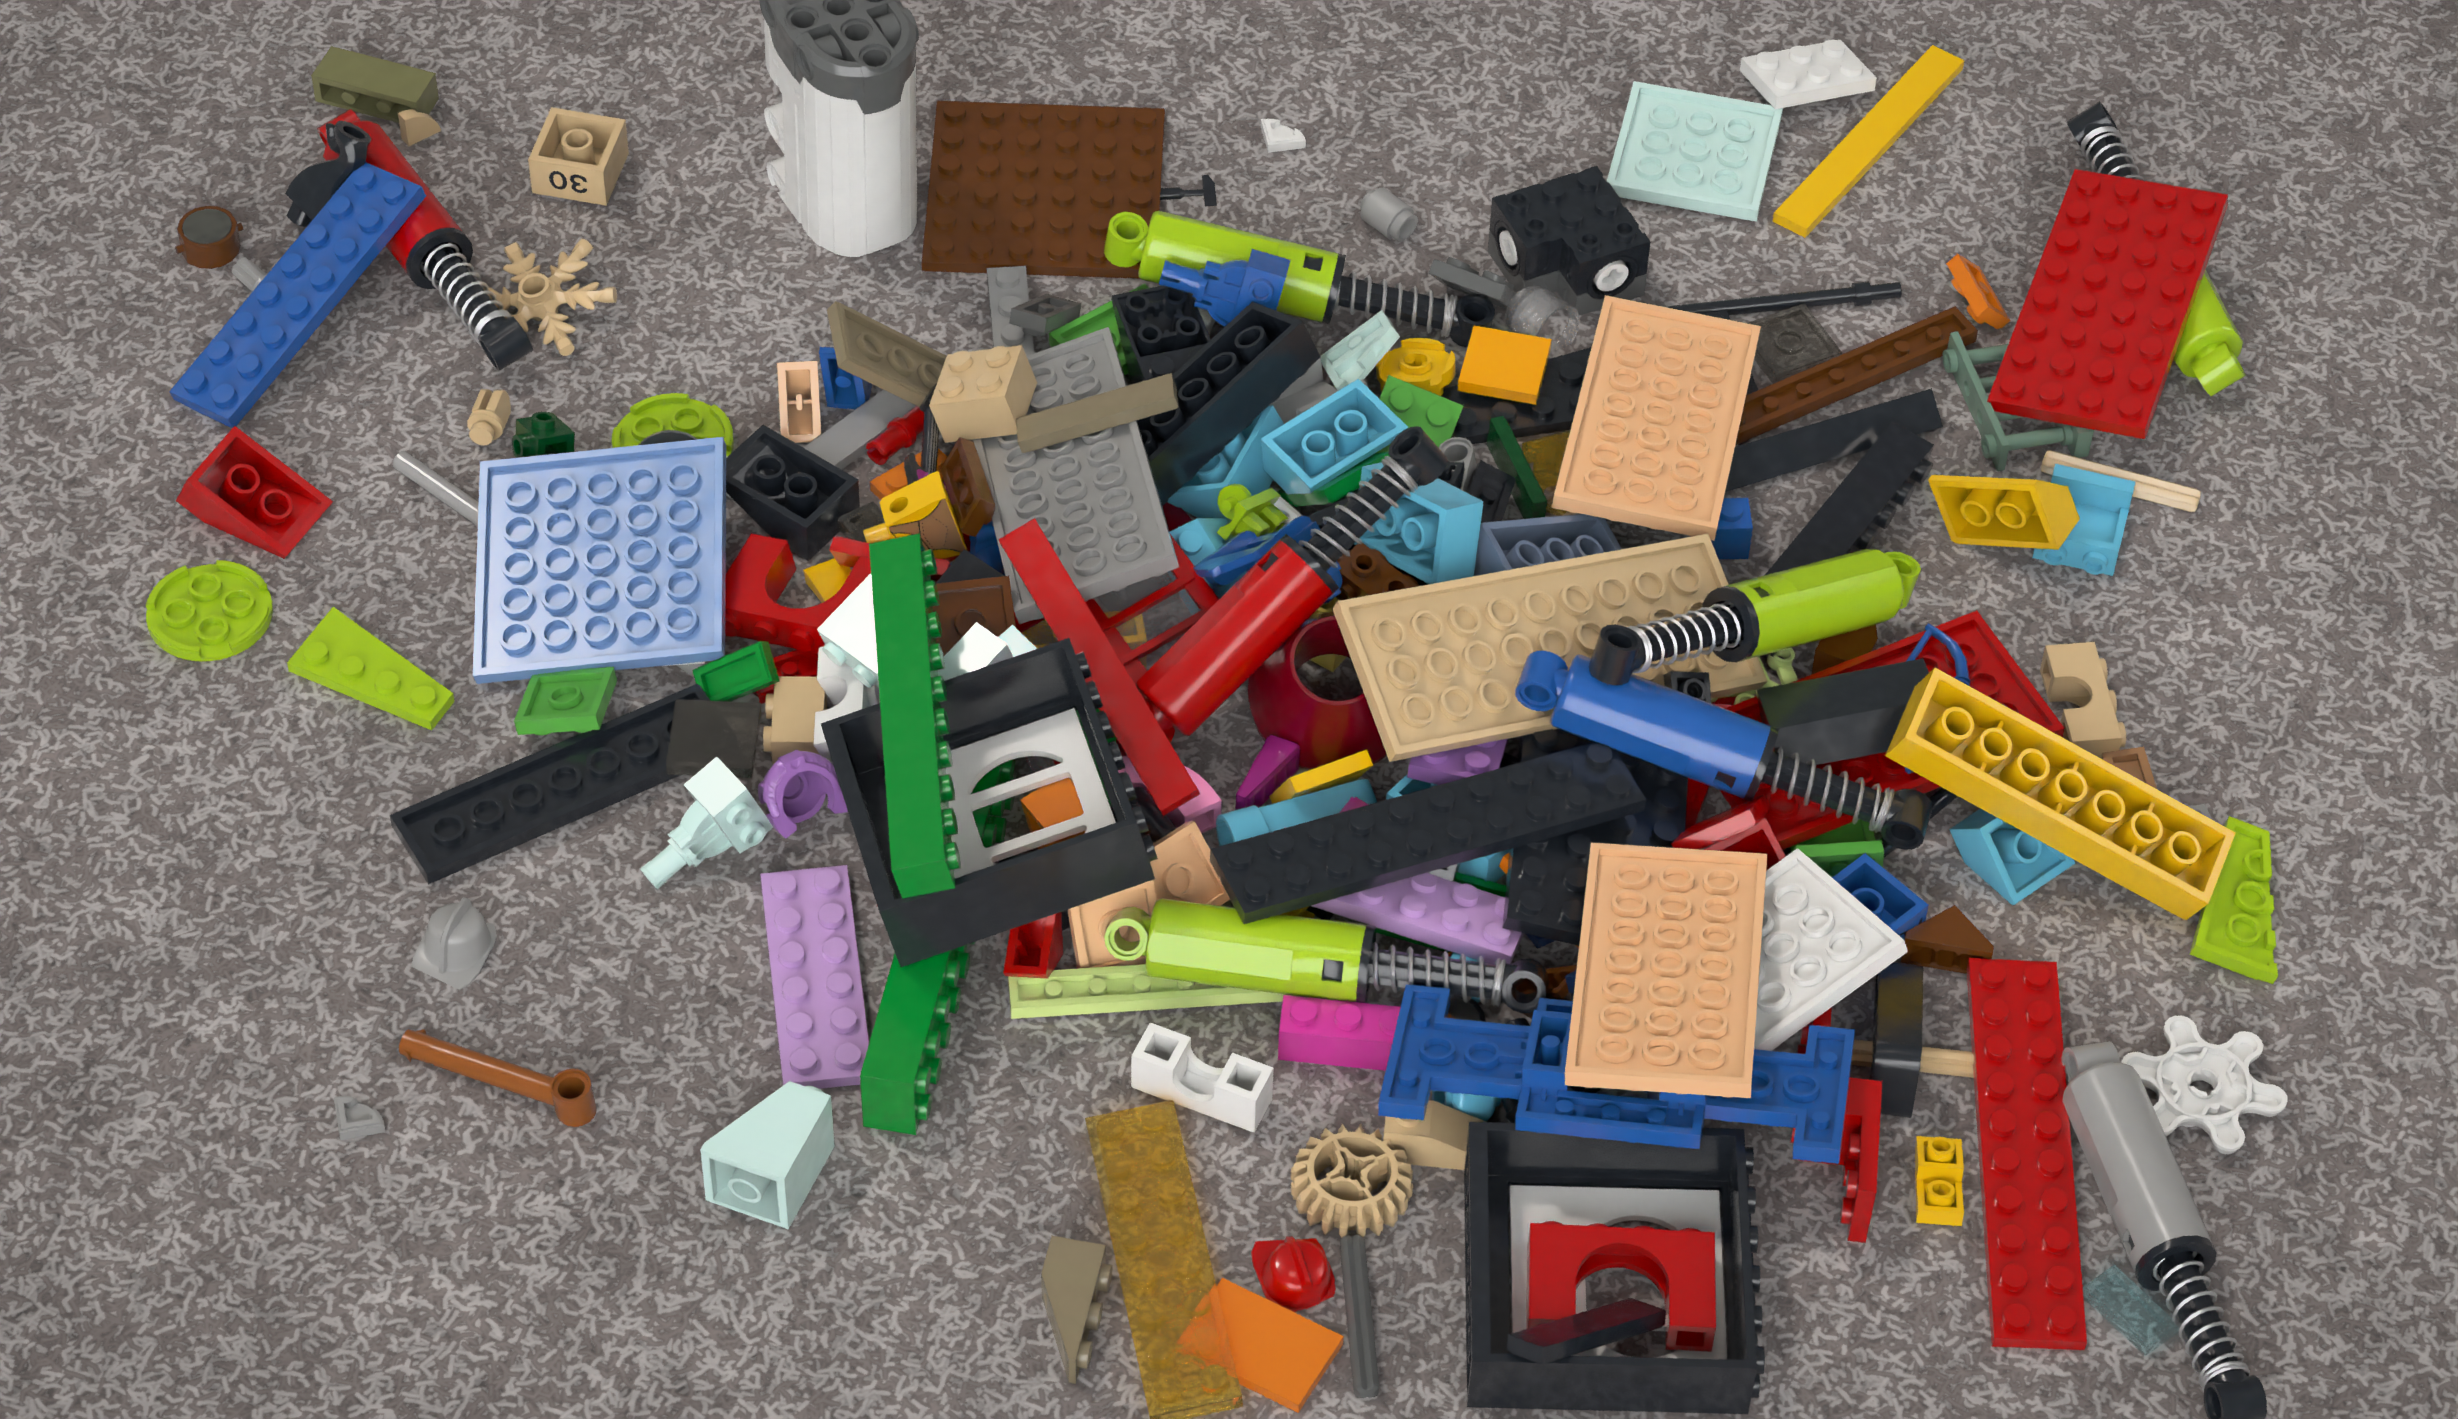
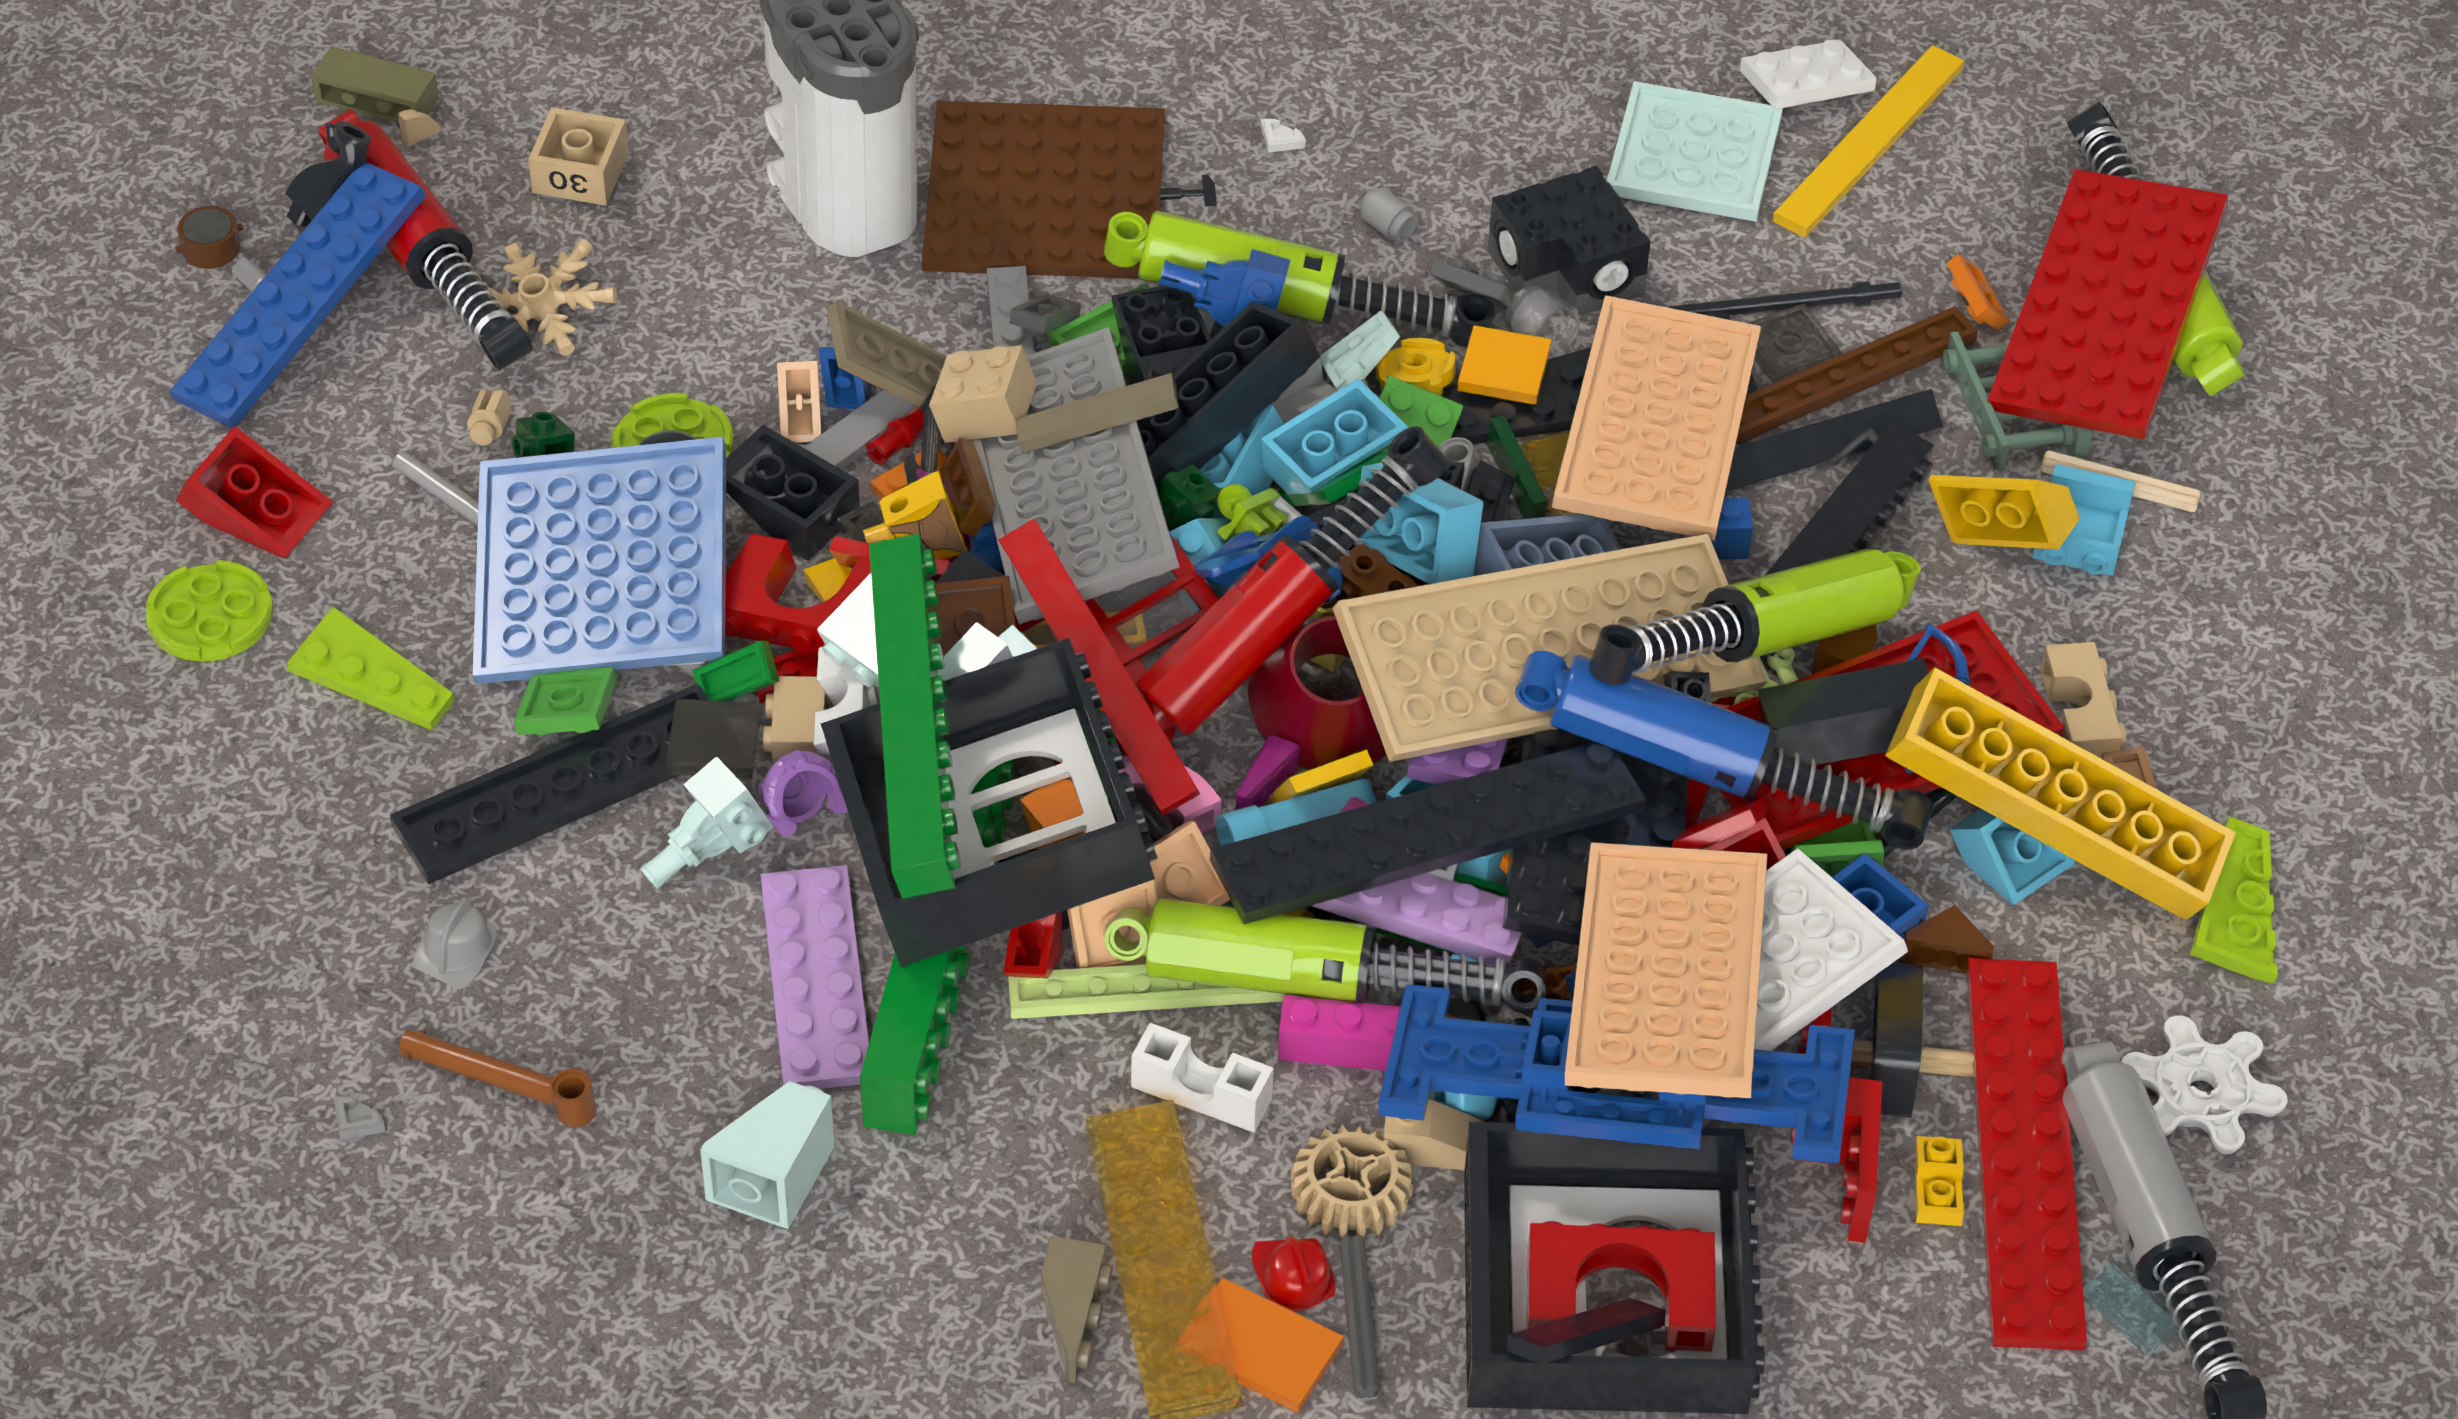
(1187, 496): none -> dark green brick

